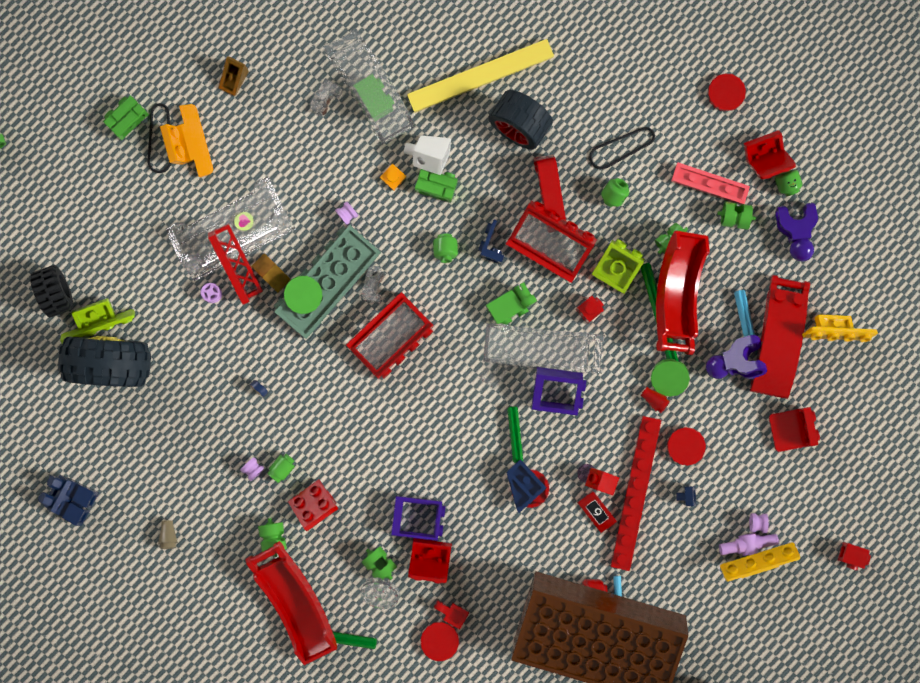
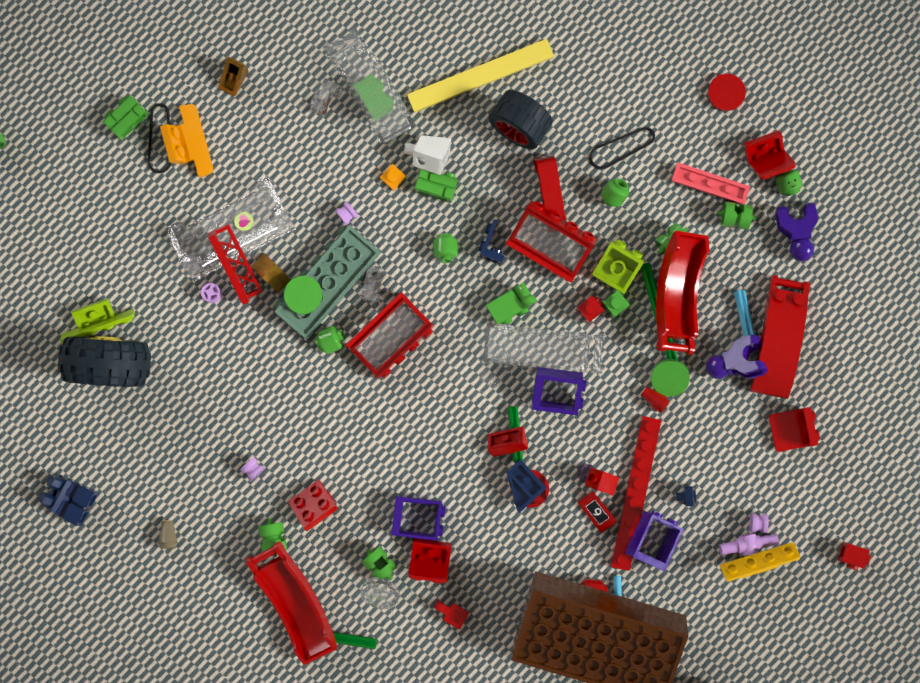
(51, 291): black tyre -> none
(260, 389): dark blue tile -> none
(281, 467): bright green brick -> none
(330, 340): none -> bright green head
(439, 641): red tile -> none
(507, 441): none -> red slope
(615, 304): none -> bright green brick
(667, 546): none -> dark purple window
(686, 446): red tile -> none
(838, 328): yellow bracket -> none

